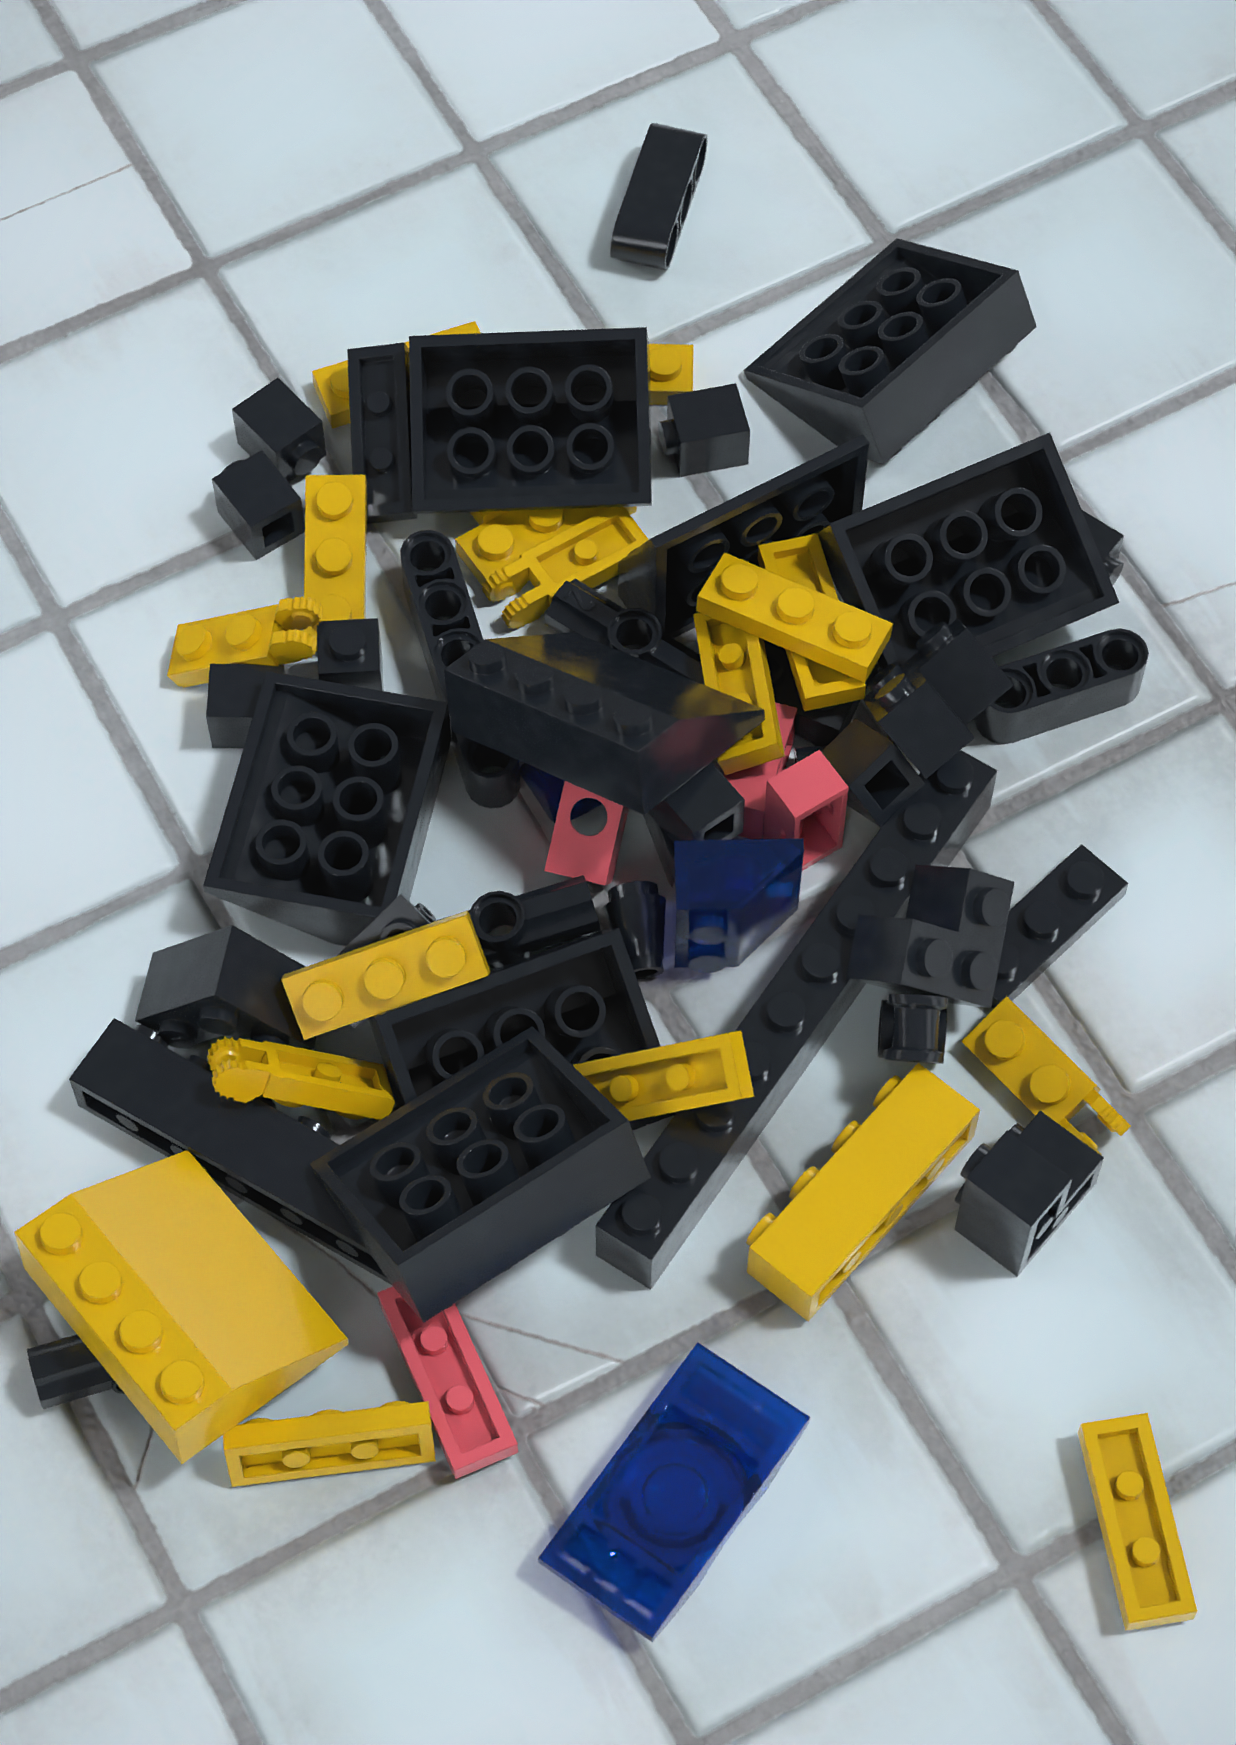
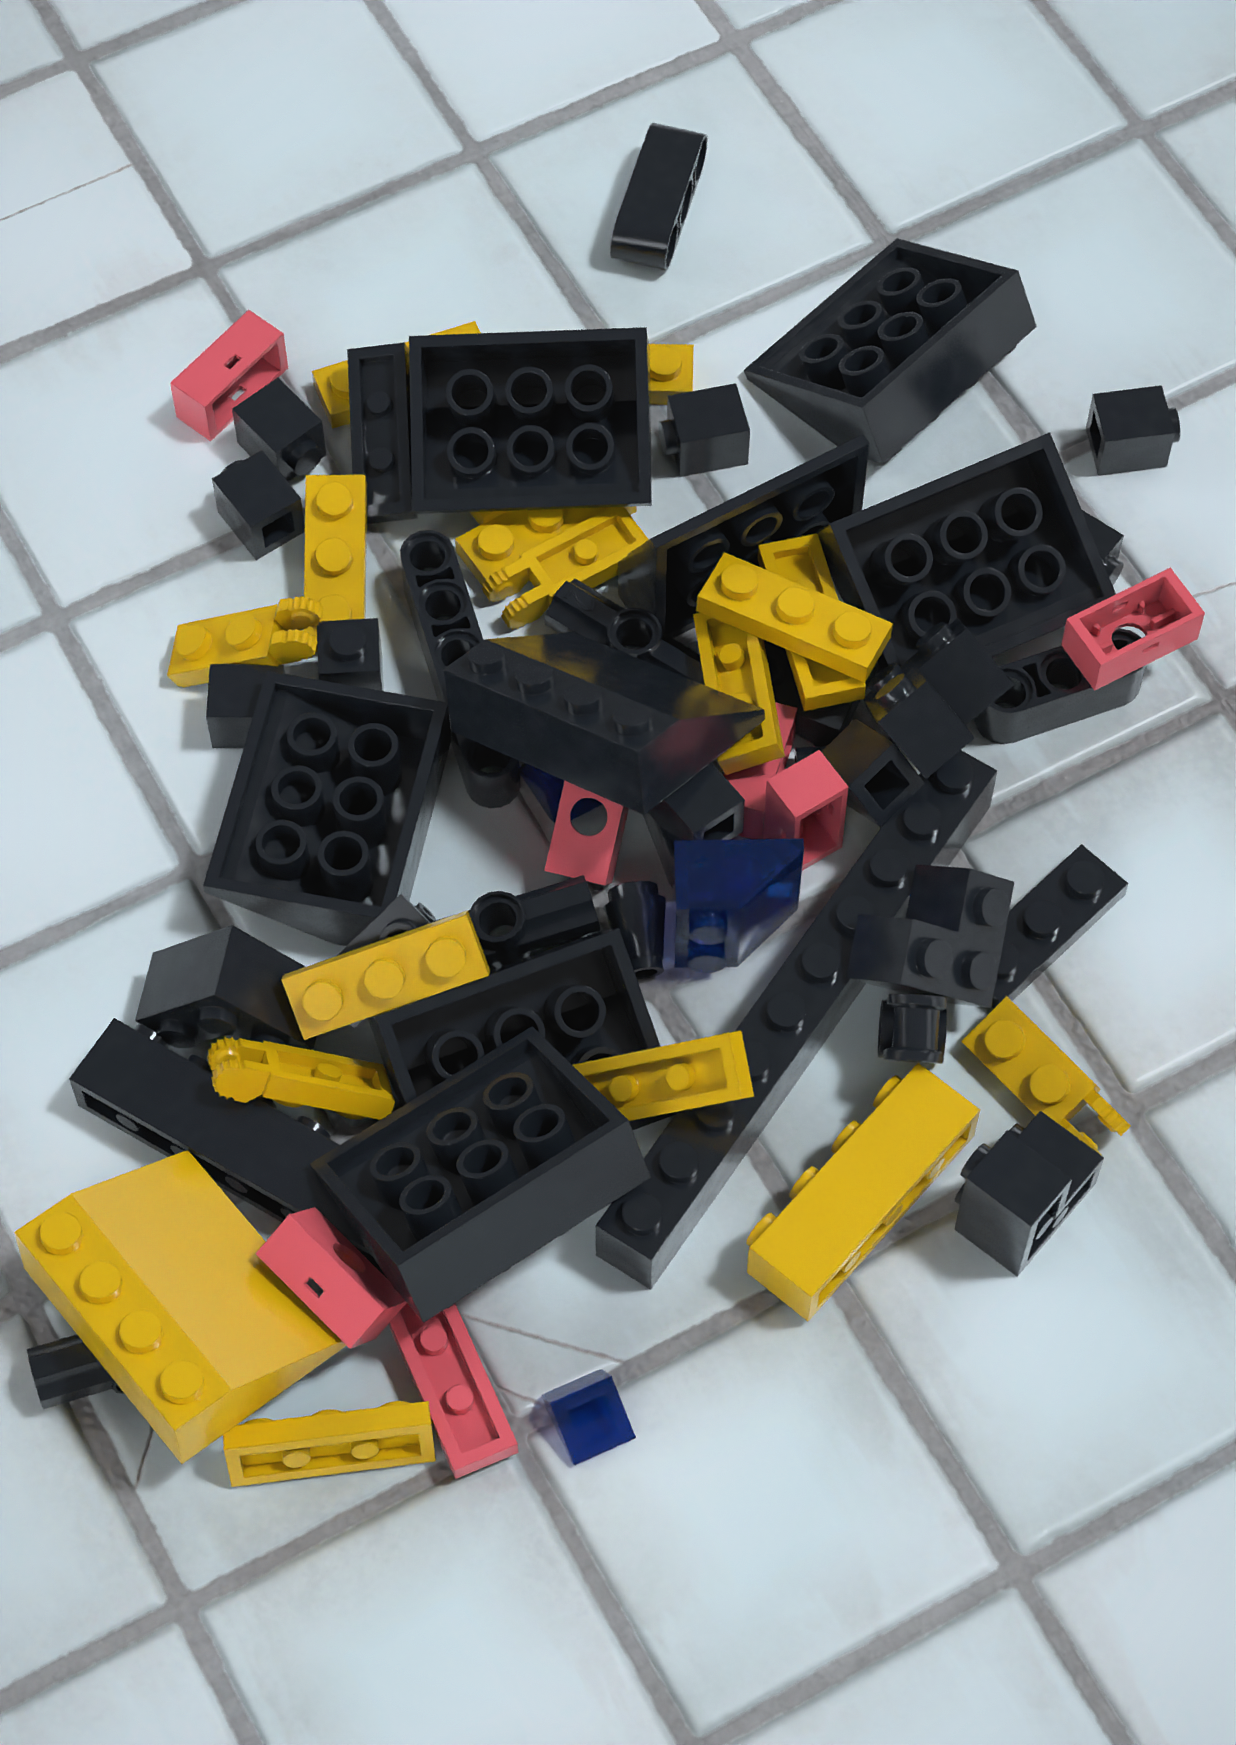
(242, 358): none -> coral piece
(356, 1294): none -> coral piece
(588, 1416): none -> clear blue slope
(675, 1492): clear blue slope -> none
(1131, 430): none -> black brick
(1137, 1522): yellow plate -> none
(1155, 606): none -> coral piece

